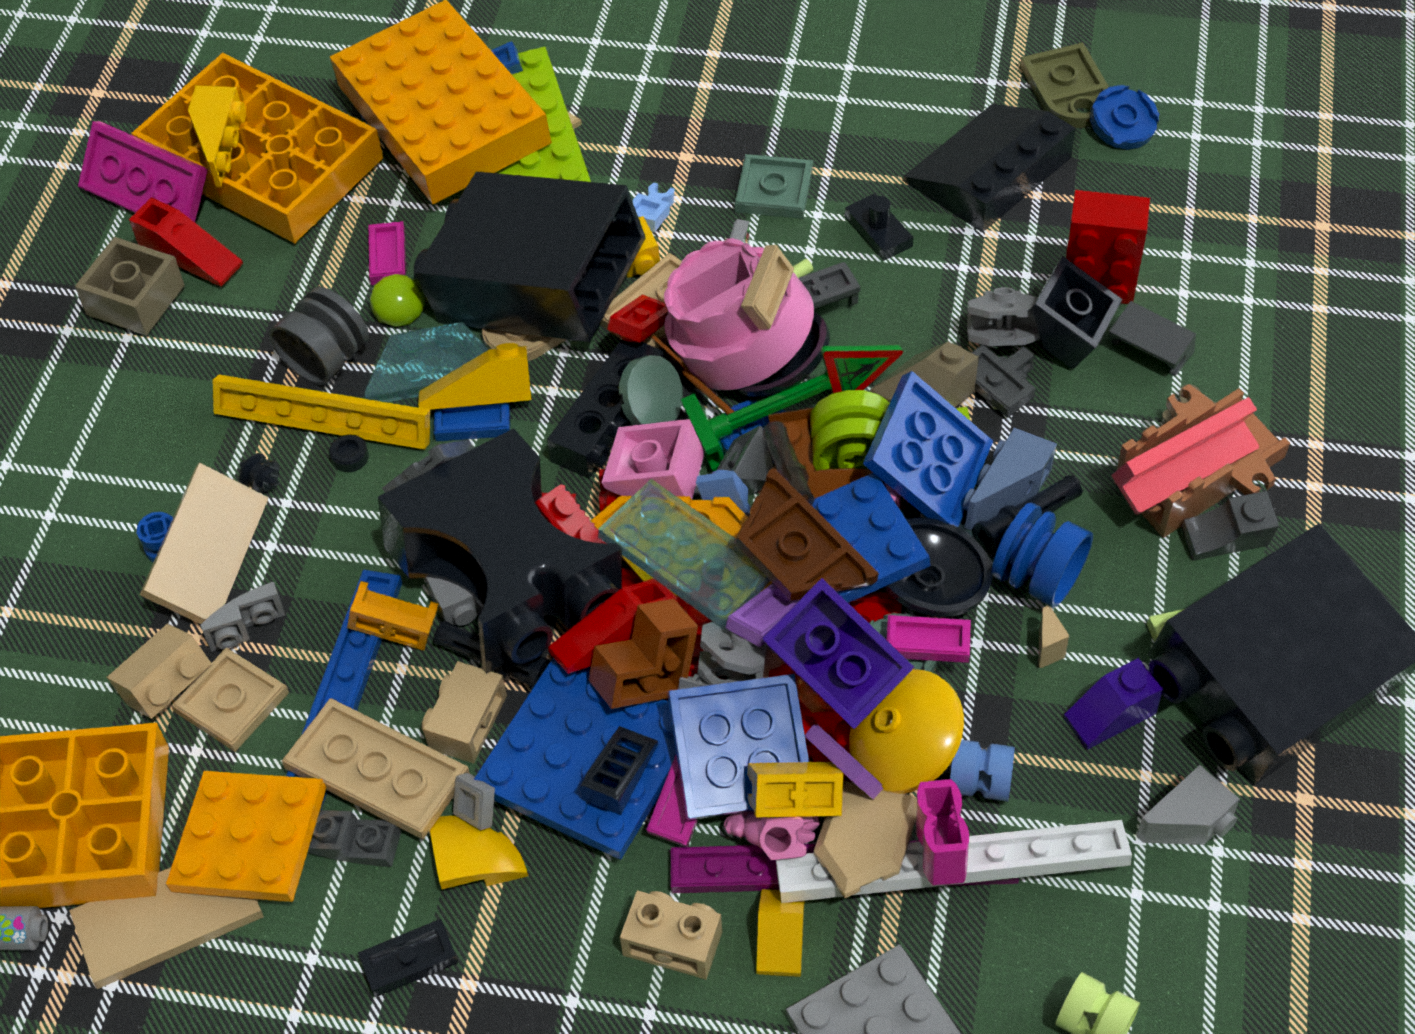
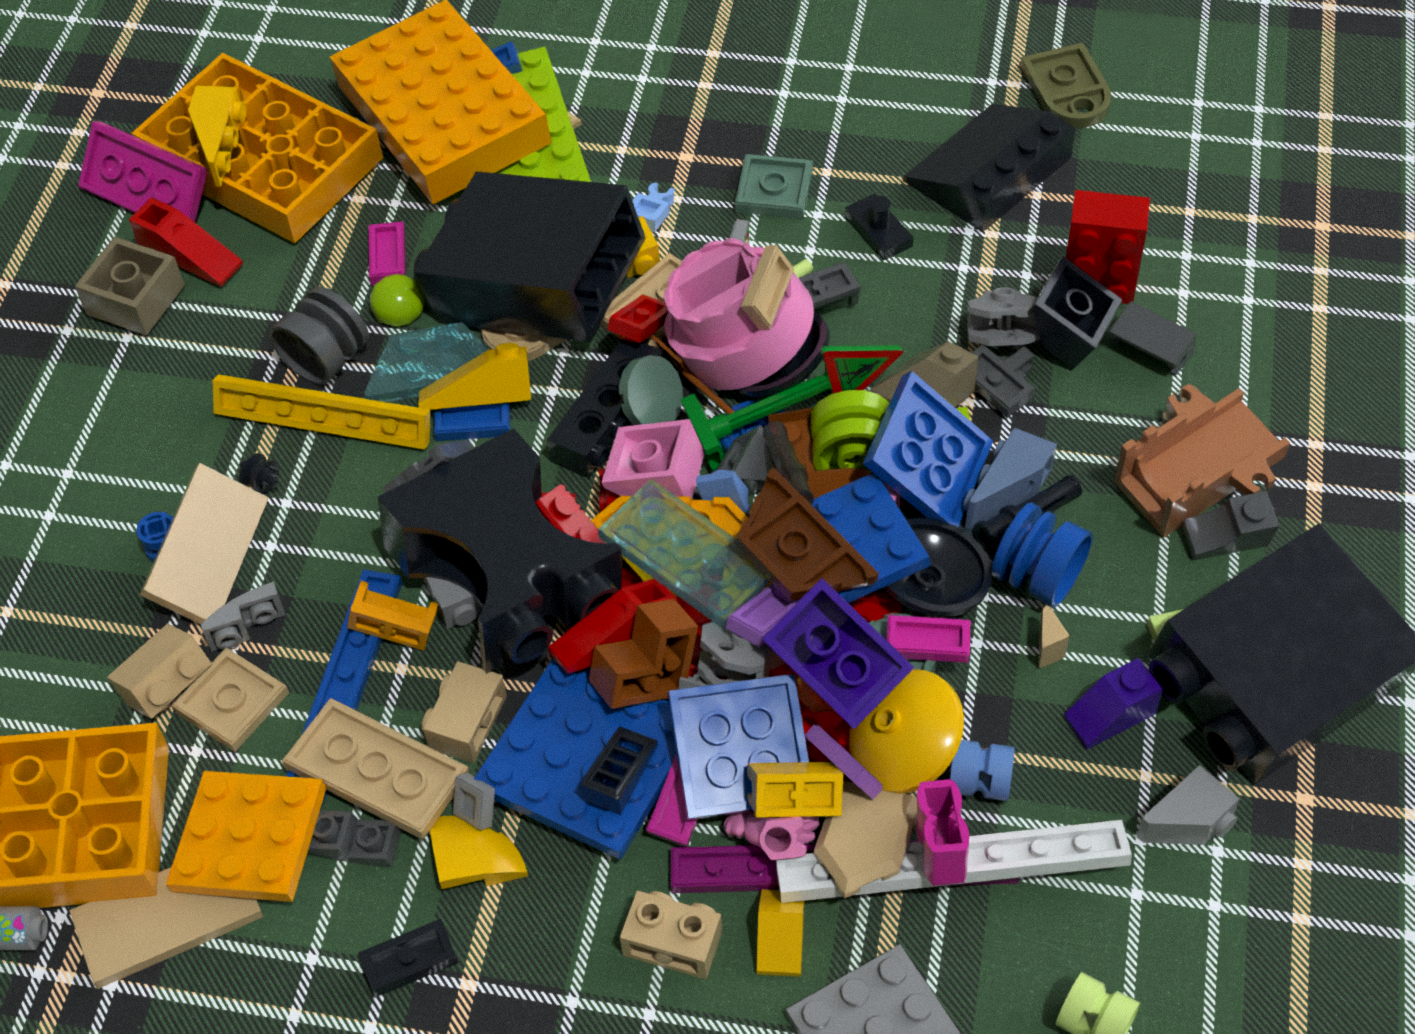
(349, 453): black tile -> none
(468, 644): black pin -> none
(1124, 117): blue tile -> none
(1186, 456): coral panel -> none

